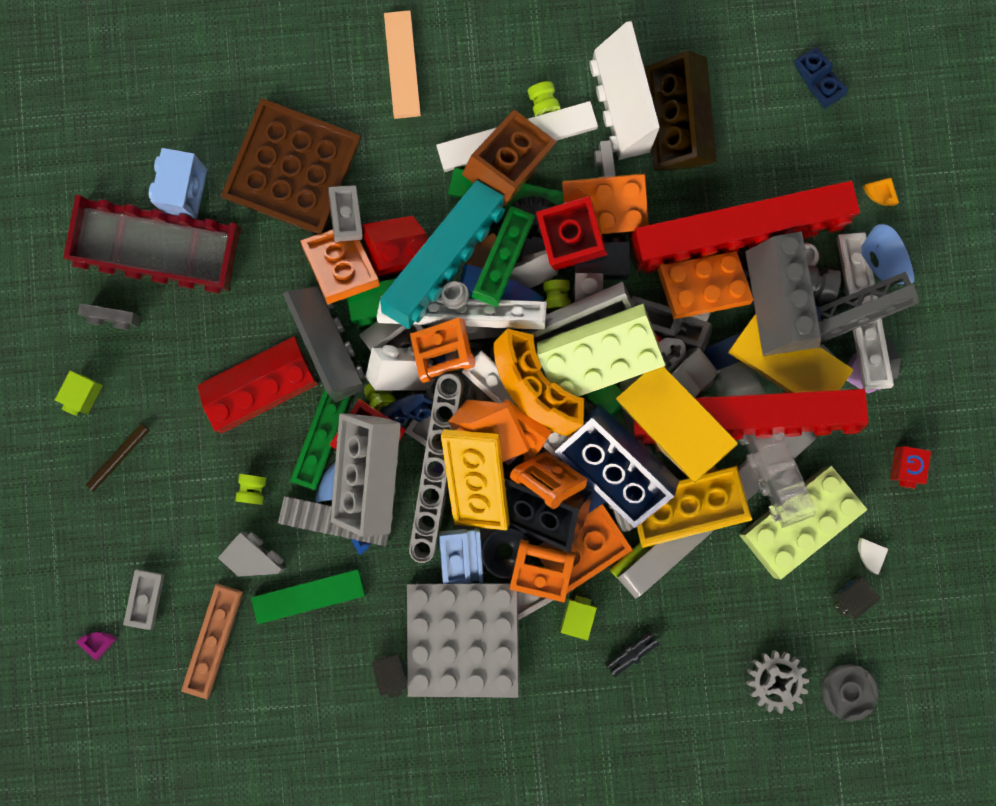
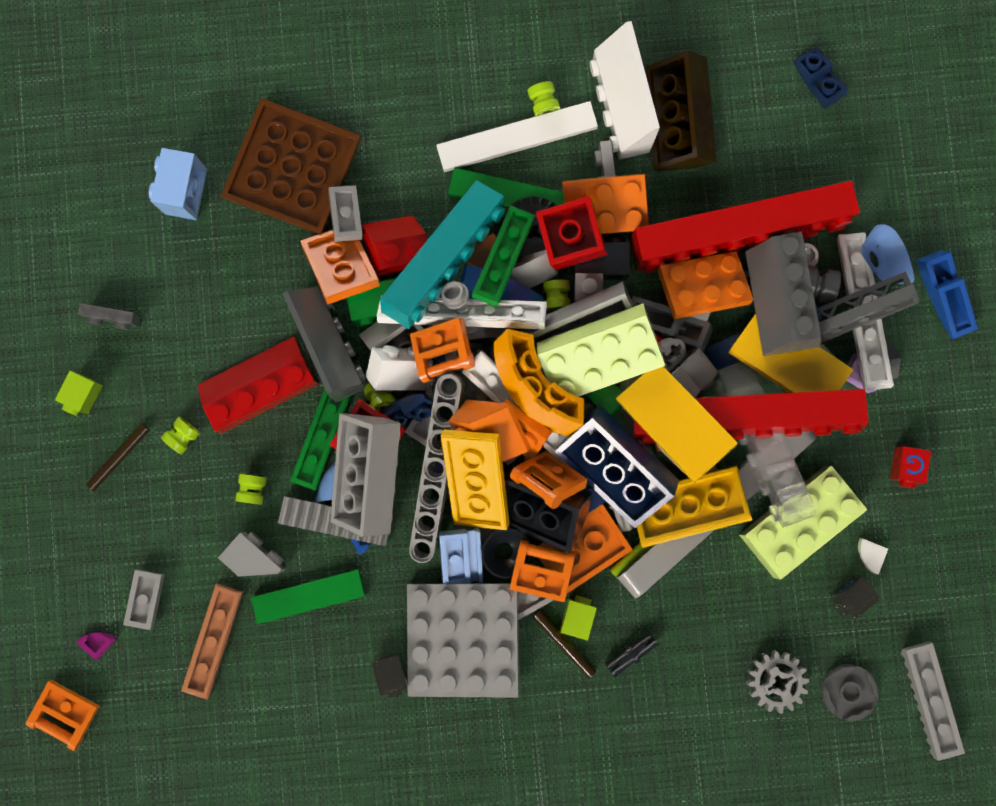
(66, 707): none -> orange plate
(151, 244): clear window -> none
(180, 435): none -> lime wheel
(402, 64): light nougat tile -> none
(509, 156): dark orange slope -> none
(564, 644): none -> dark brown bar
(882, 192): light orange tile -> none
(932, 701): none -> light grey gear
(947, 293): none -> blue slope

